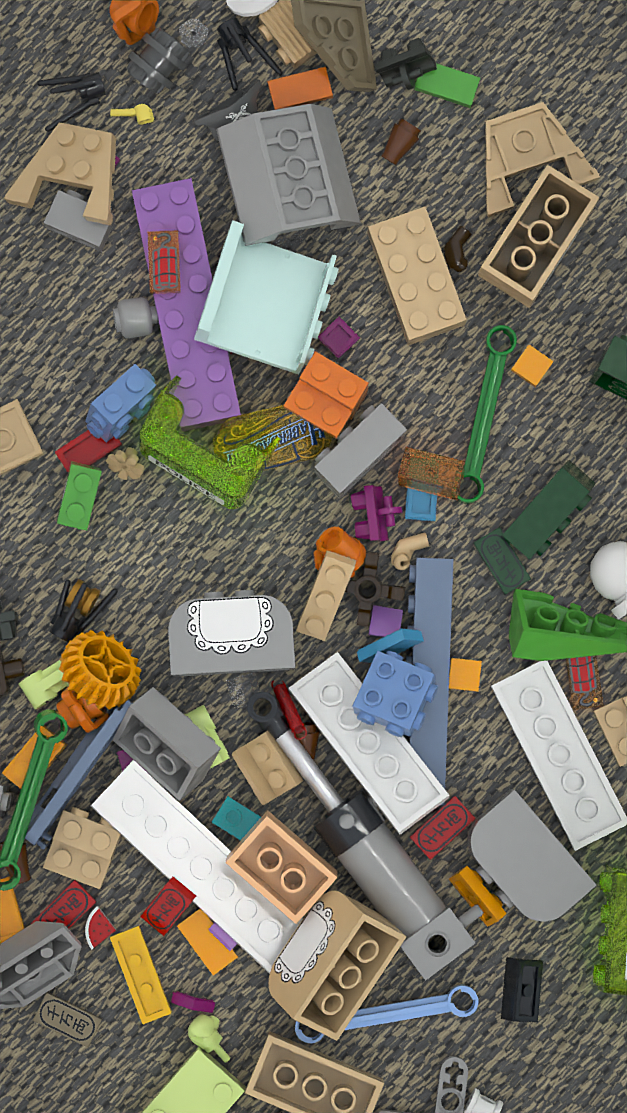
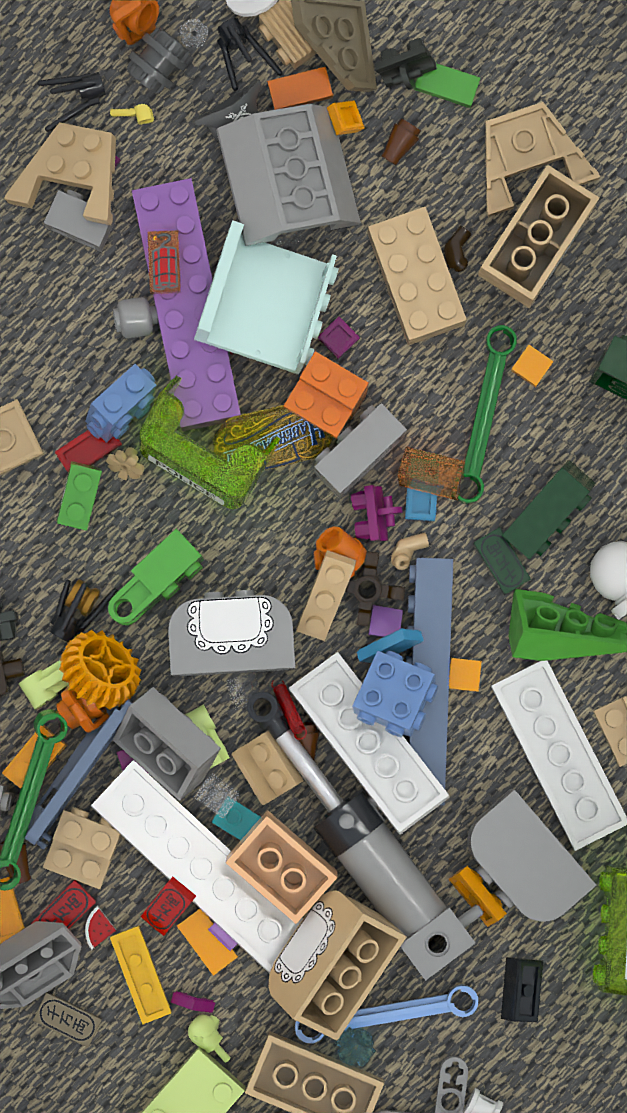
(157, 577): none -> bright green brick
(217, 795): none -> clear panel
(345, 117): none -> light orange tile
(355, 1046): none -> clear light blue gear
(442, 827): red tile -> none
(584, 682): tile -> none

